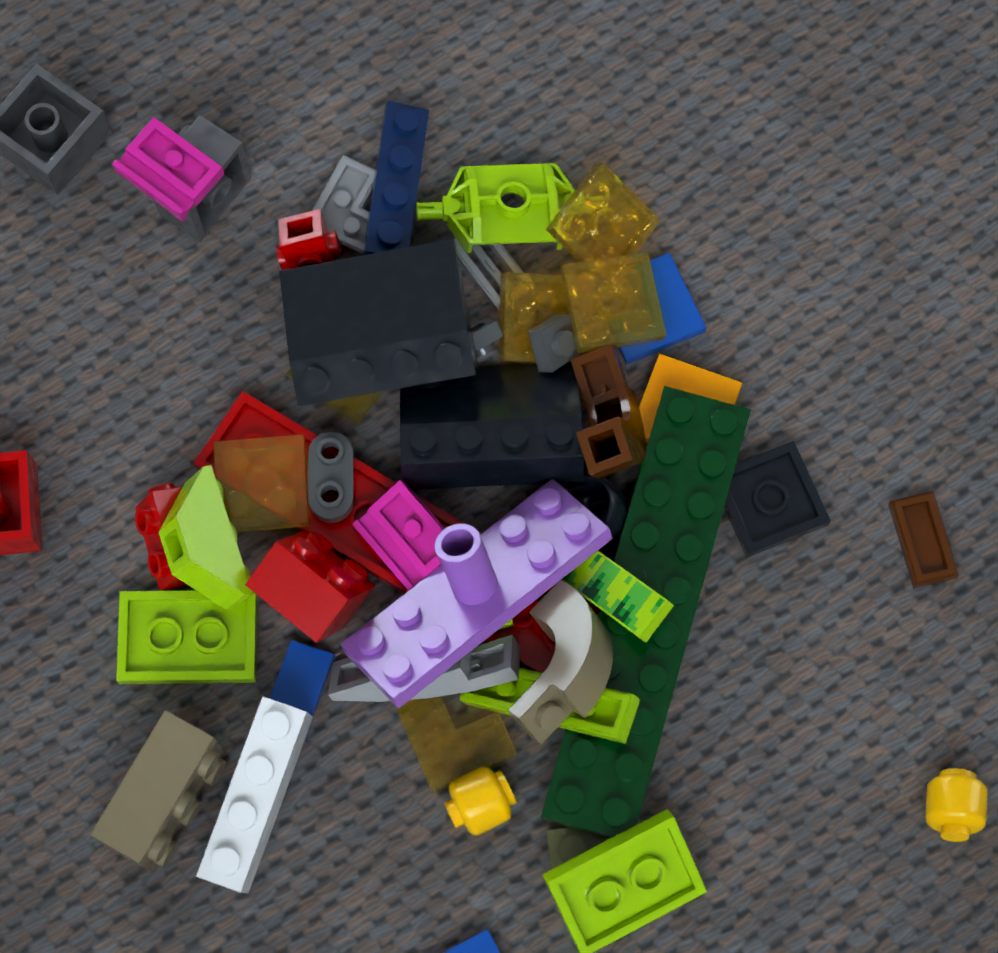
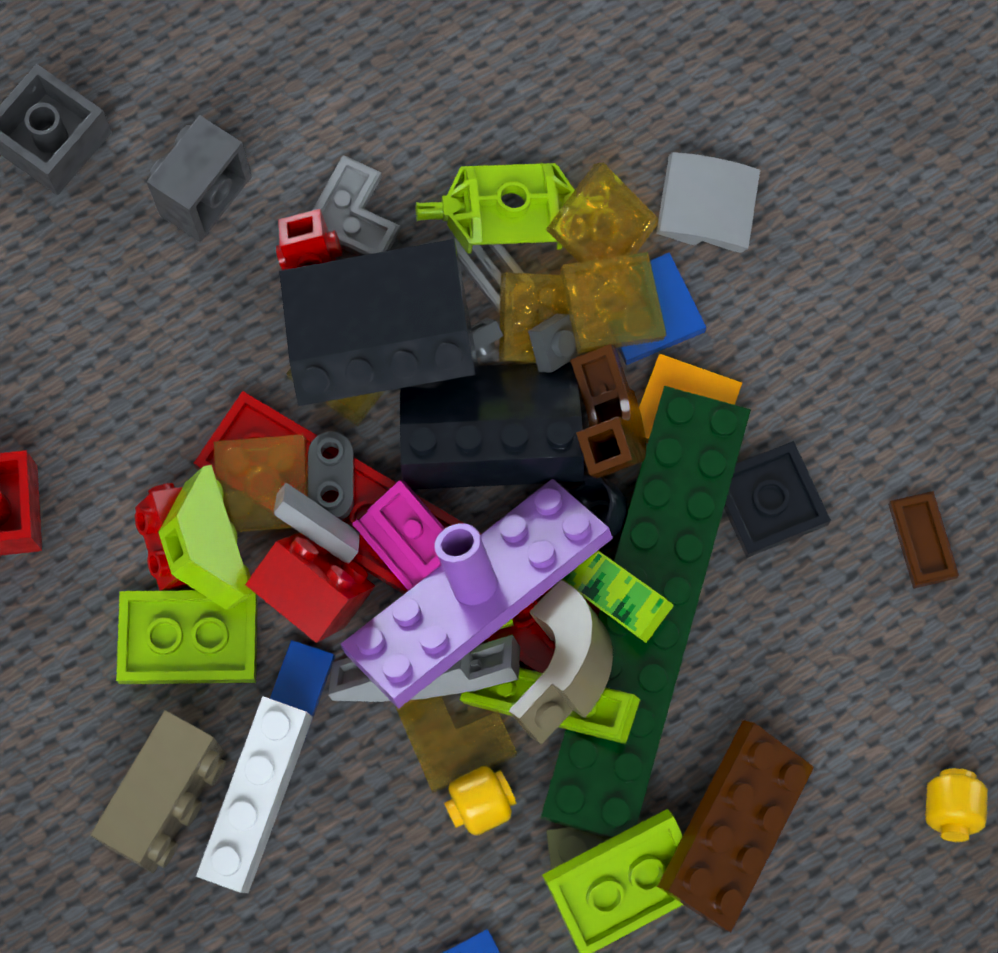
(168, 169): dark pink plate -> none
(316, 523): none -> light grey tile
(396, 178): dark blue plate -> none
(708, 201): none -> light grey slope
(736, 826): none -> reddish brown plate

